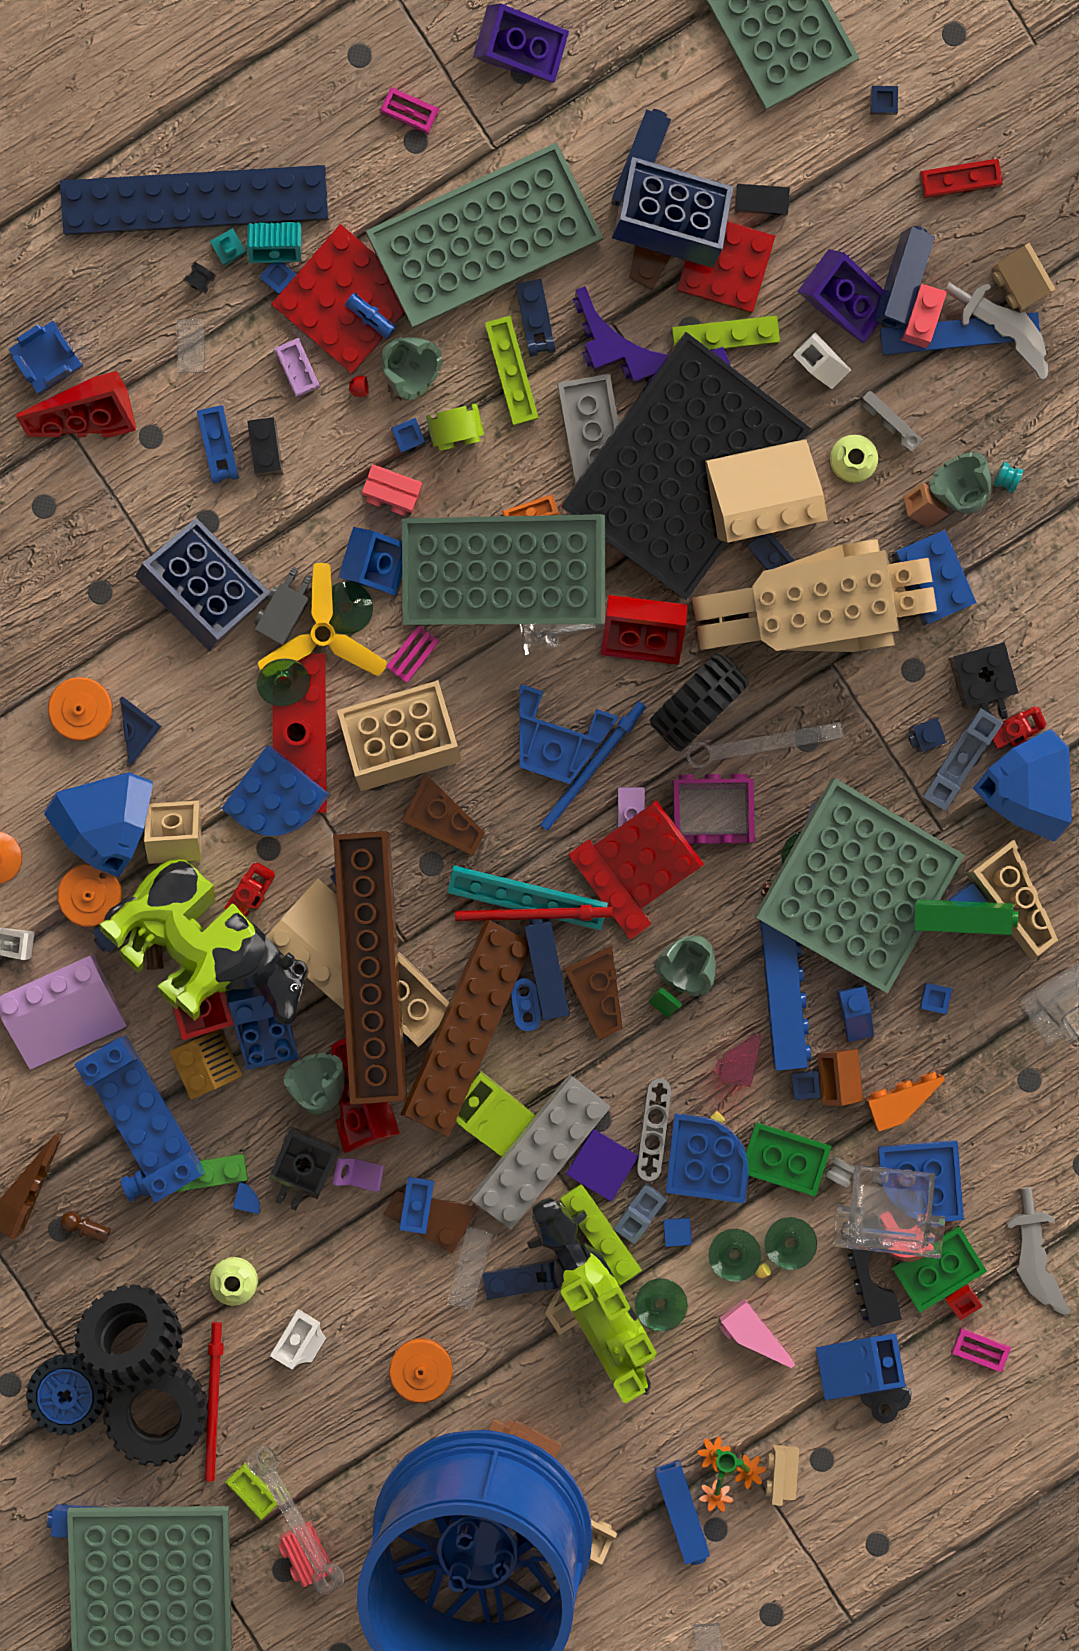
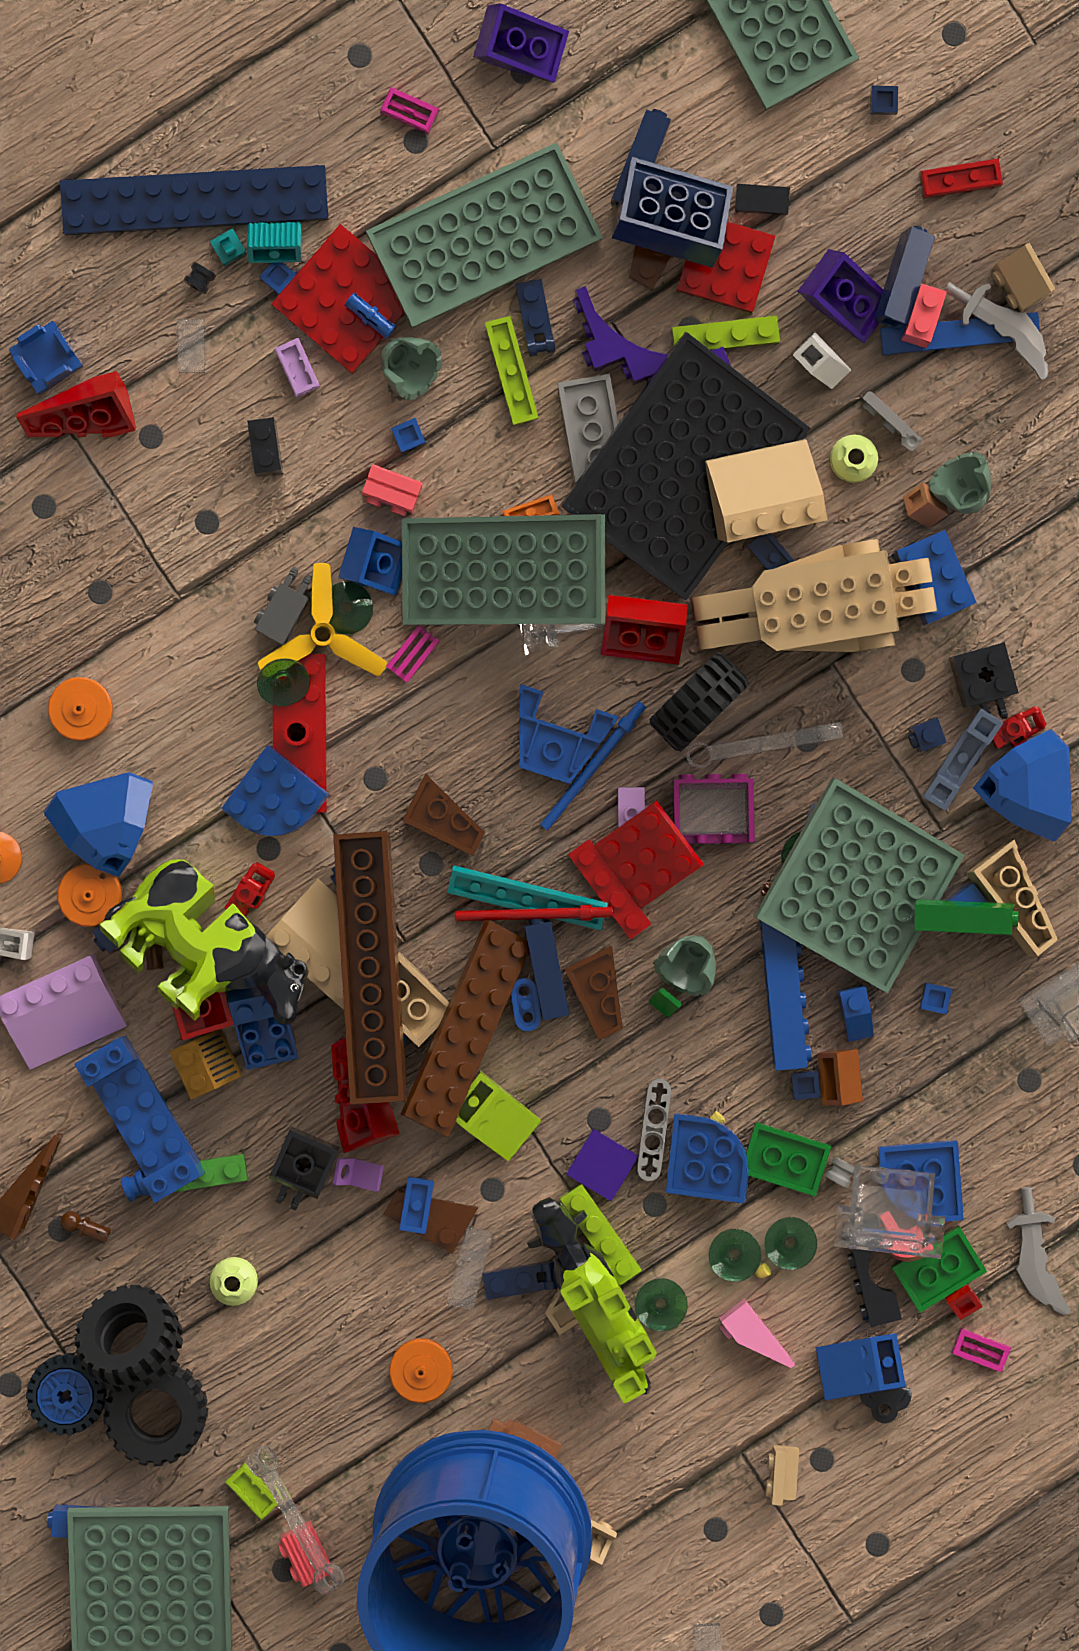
(138, 729): dark blue tile -> none
(173, 832): tan slope -> none
(202, 584): dark blue slope -> none
(215, 1350): red bar -> none
(217, 443): blue plate -> none
(246, 1199): blue tile -> none
(299, 1341): white slope -> none
(316, 1082): sand green hair -> none
(359, 386): red hinge -> none
(399, 736): tan slope -> none
(455, 426): lime brick -> none
(540, 1151): light grey plate -> none
(640, 1213): sand blue slope -> none
(677, 1232): blue tile -> none
(682, 1513): blue brick -> none
(726, 1464): orange plant -> none
(739, 1062): clear pink slope -> none
(897, 1105): orange slope -> none
(1008, 477): teal wheel -> none

